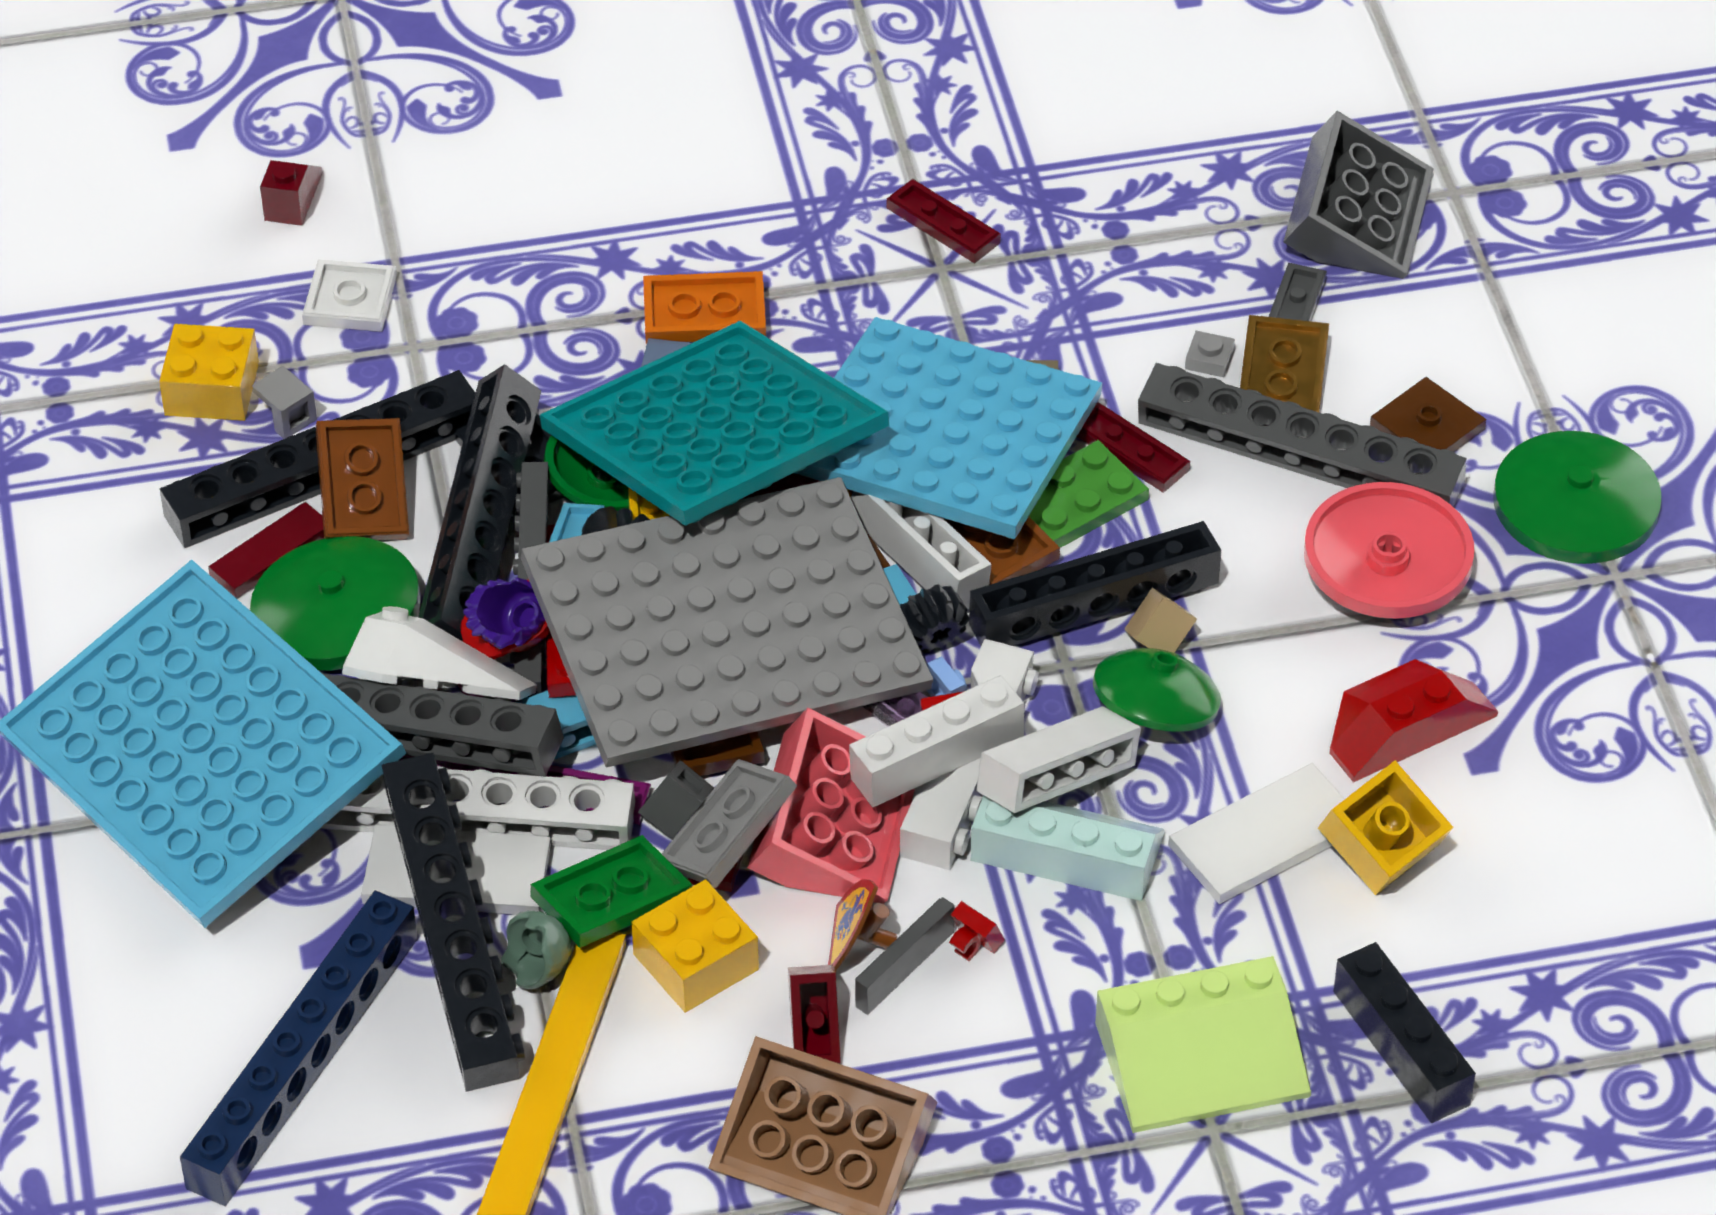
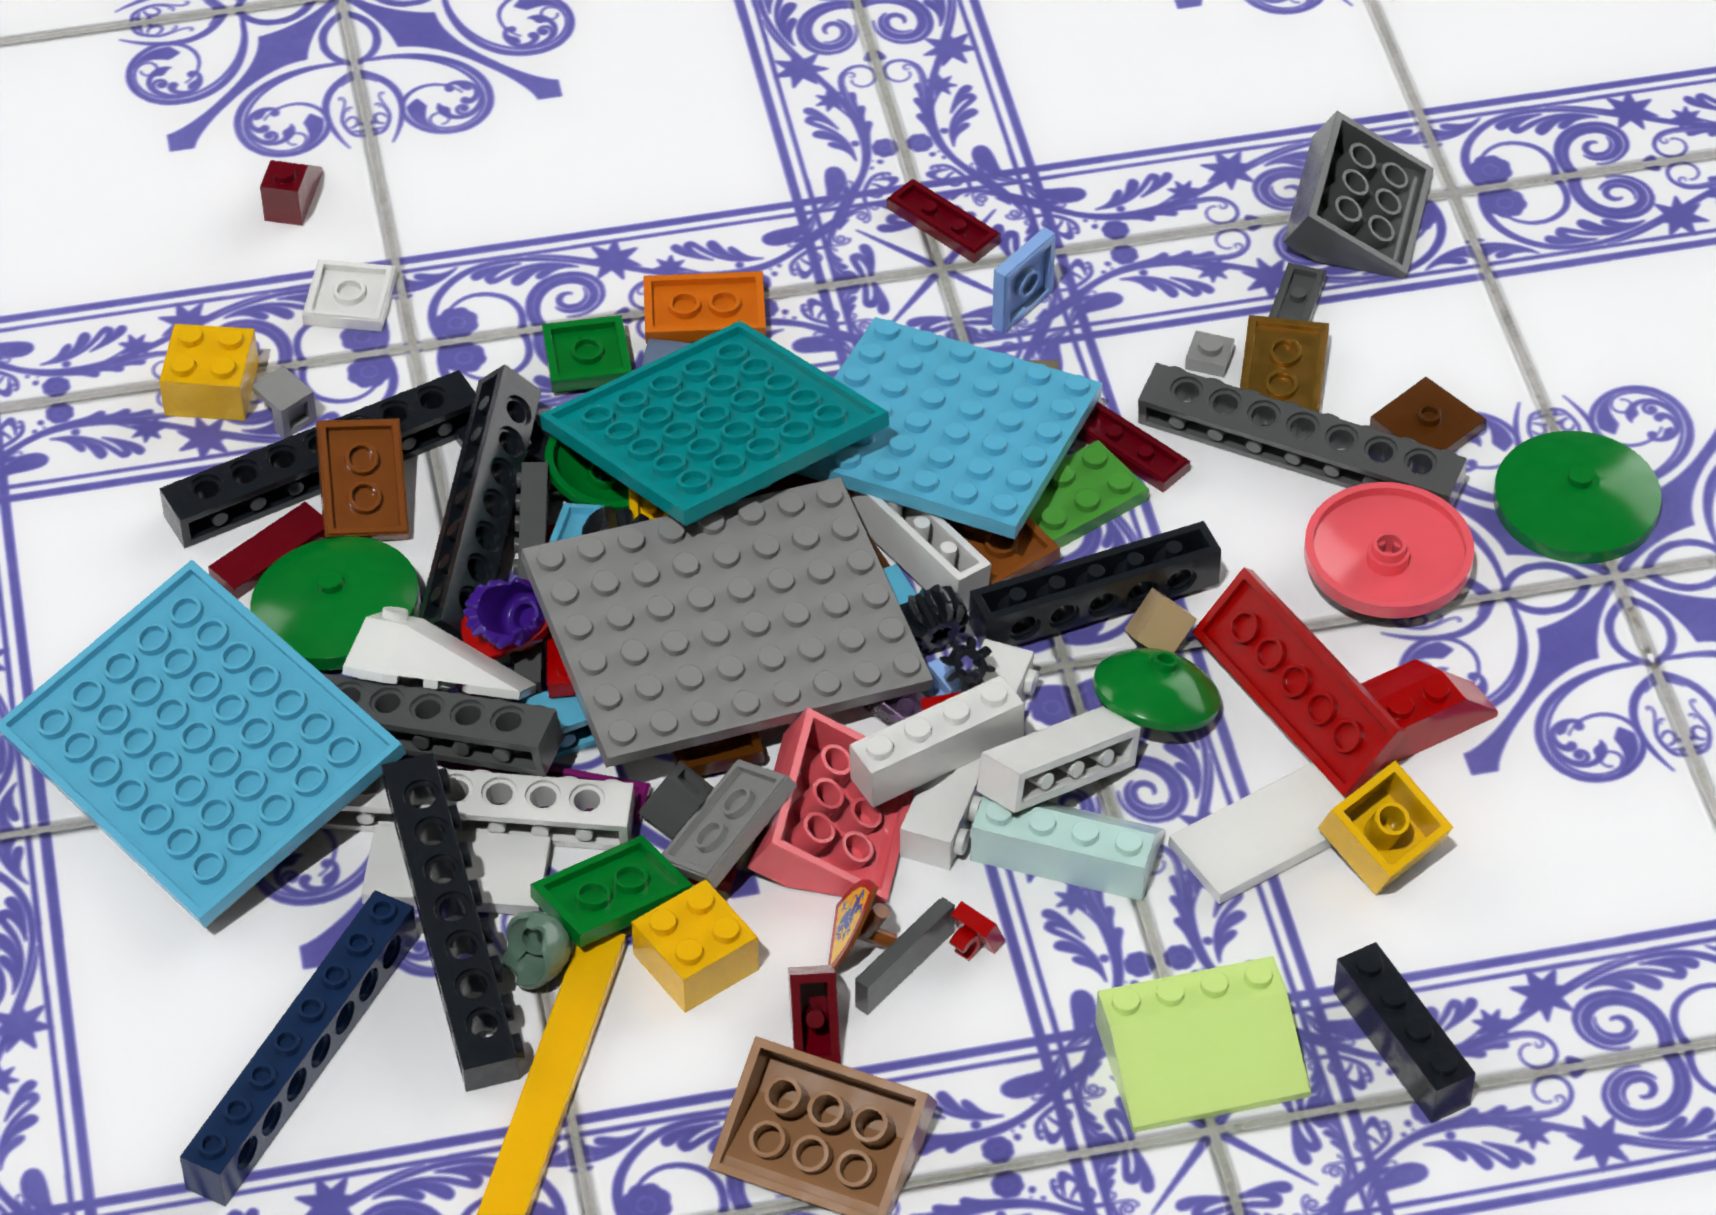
(585, 352): none -> green plate
(955, 663): none -> black gear
(1023, 280): none -> light blue tile
(1299, 682): none -> red plate

